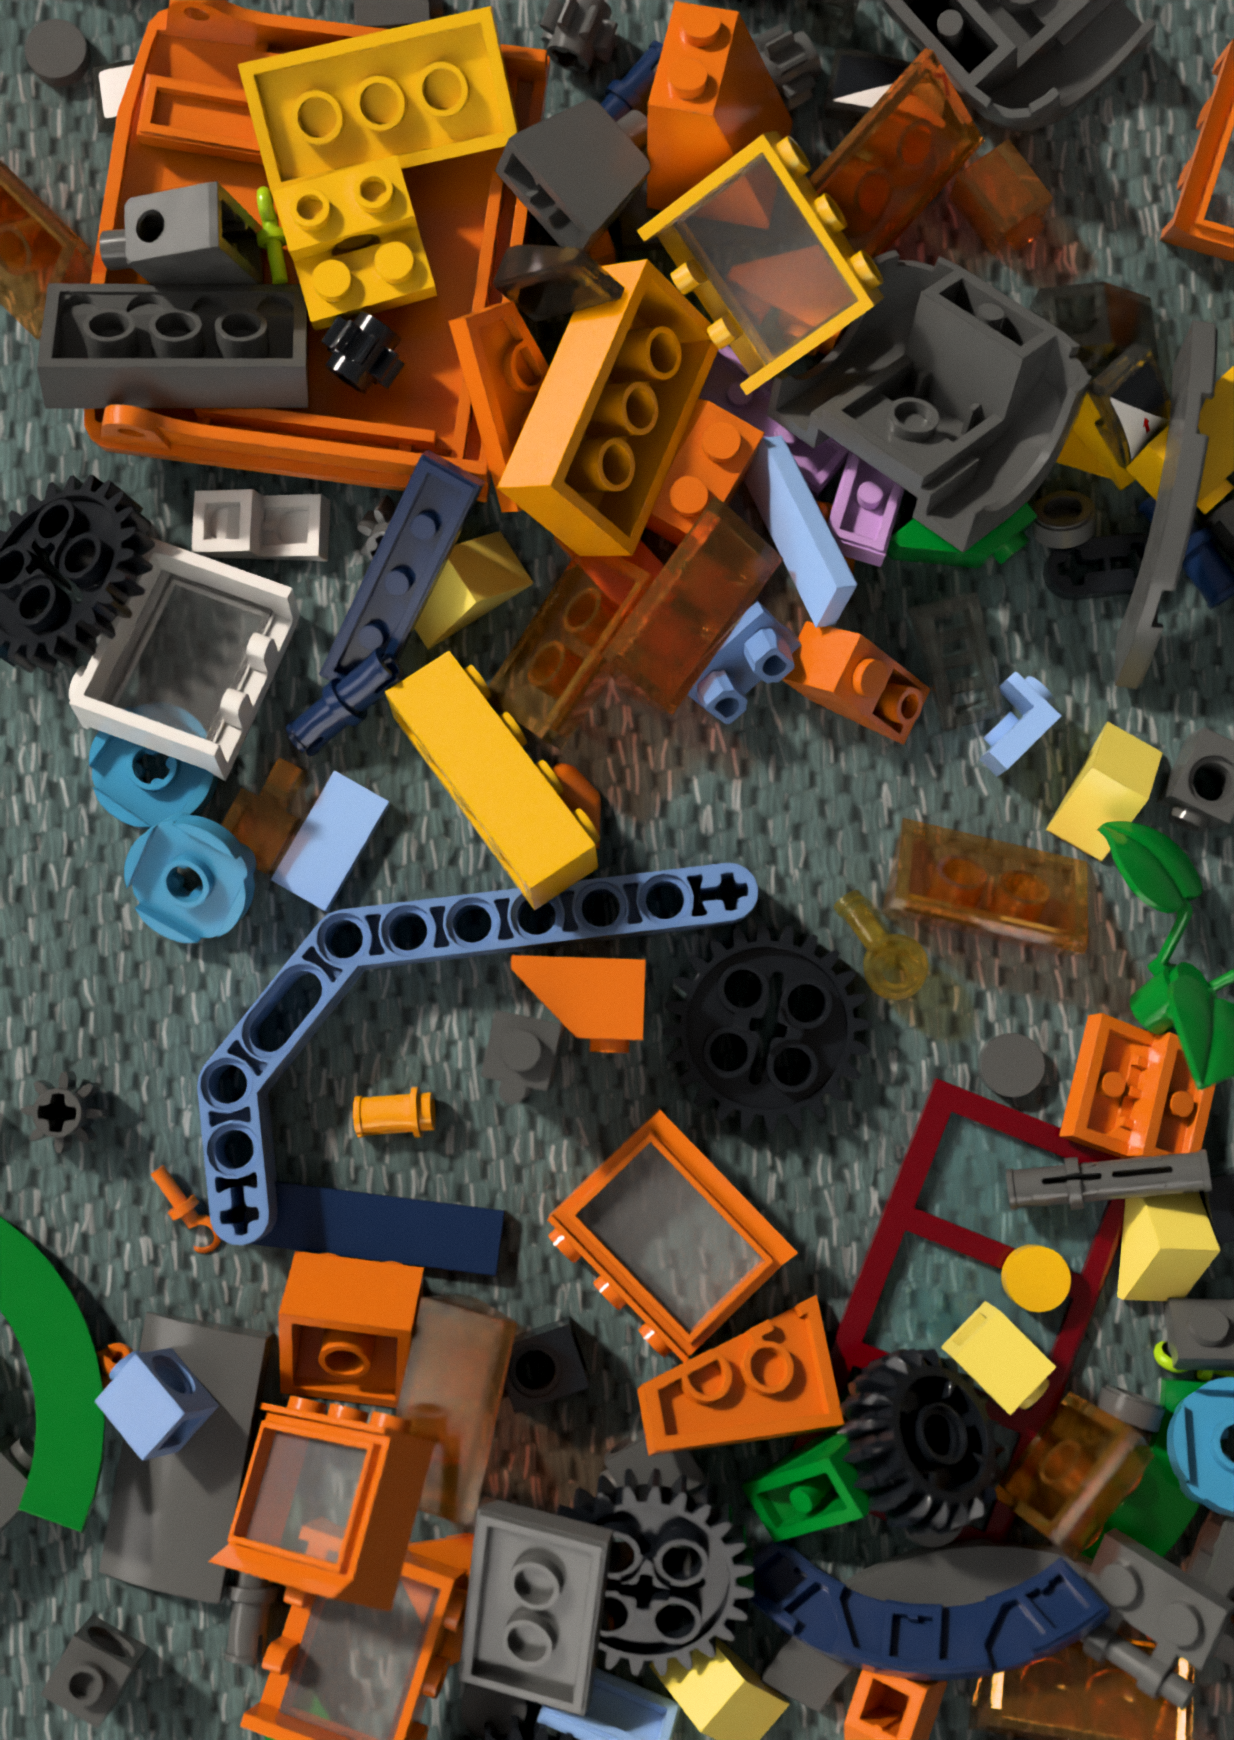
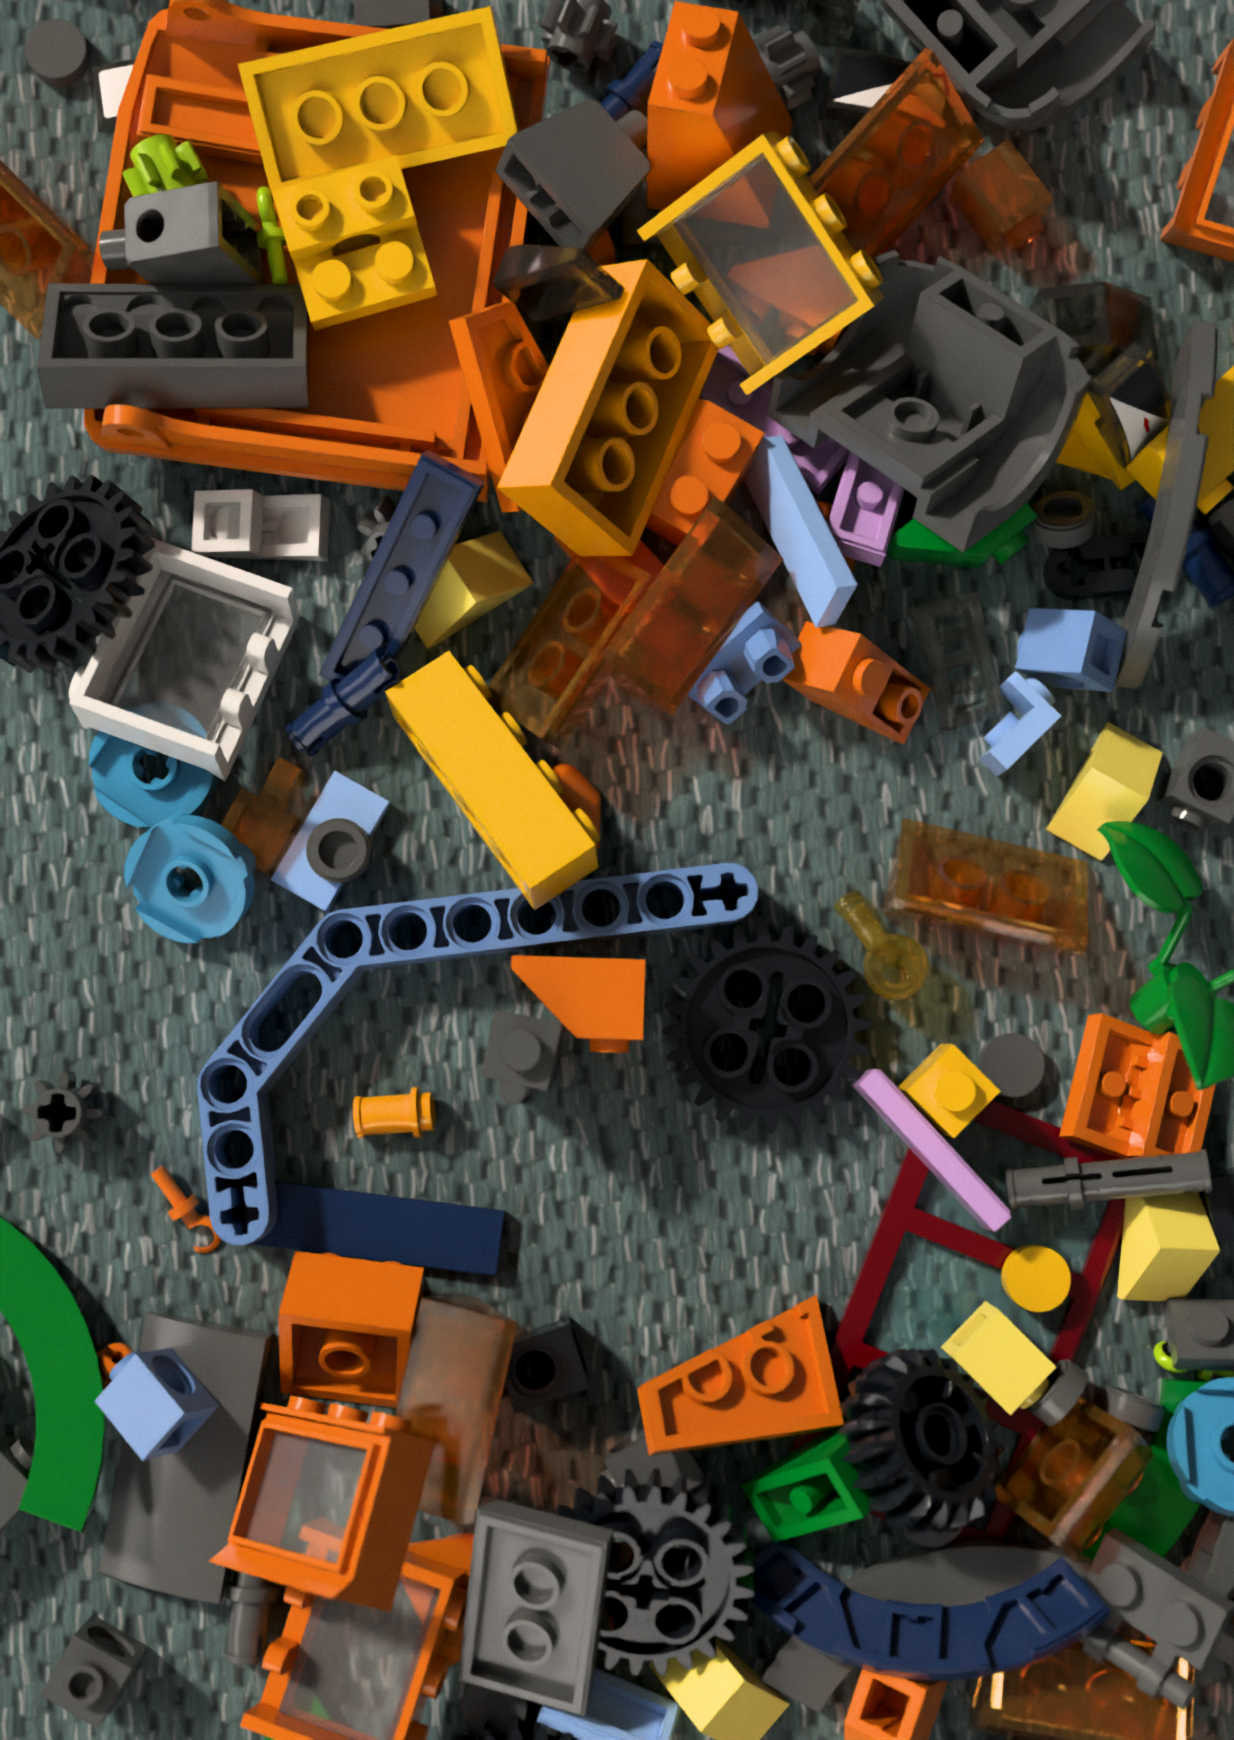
(163, 166): none -> lime gear
(339, 850): none -> dark grey tile
(362, 352): black gear -> none
(668, 1237): window -> none
(932, 1149): none -> lavender tile
(948, 1090): none -> yellow brick
(1064, 1390): none -> dark grey tile
(1071, 649): none -> medium blue brick

